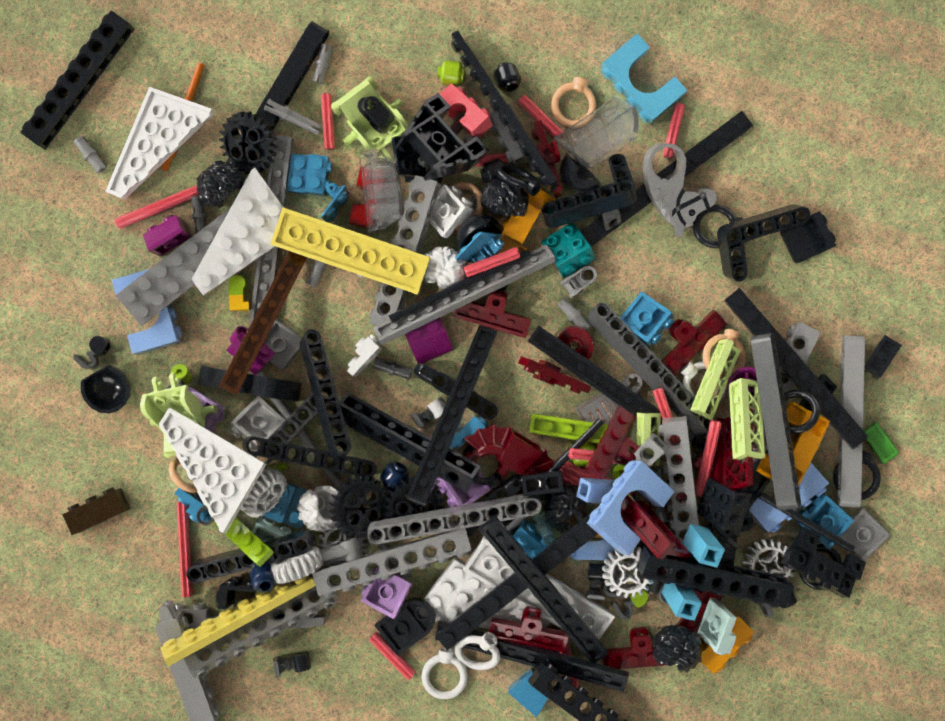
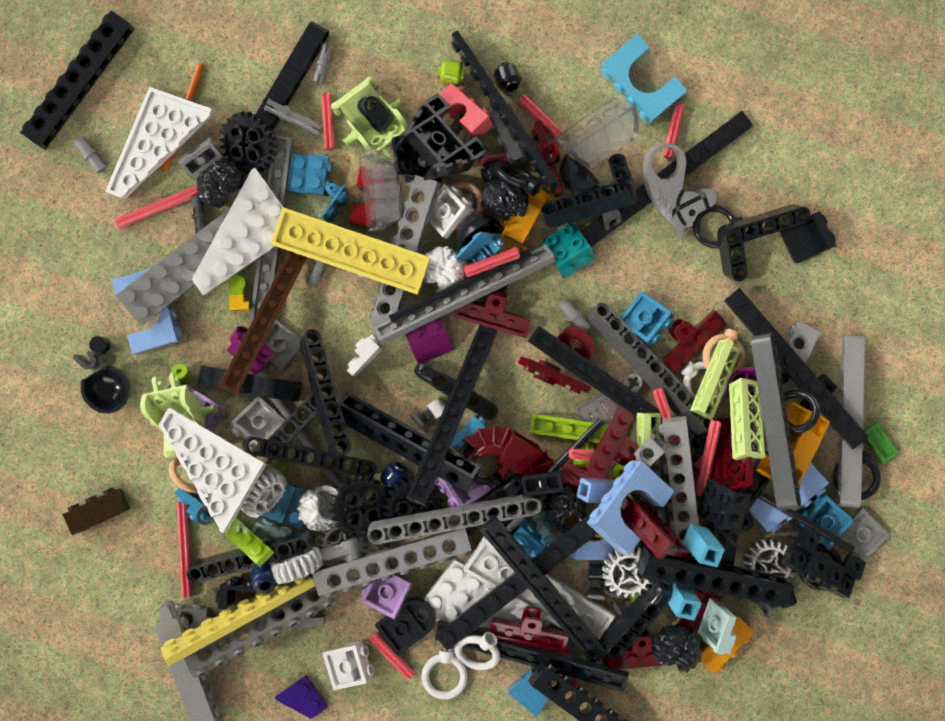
(166, 236): magenta slope -> none
(200, 157): none -> light grey brick
(299, 662): leg -> none
(302, 698): none -> dark purple wing
(348, 665): none -> white plate
(392, 368): dark grey pin -> none
(578, 85): light nougat piece -> none
(578, 281): light grey piece -> none
(636, 619): none -> black piece
(882, 357): black hinge -> none

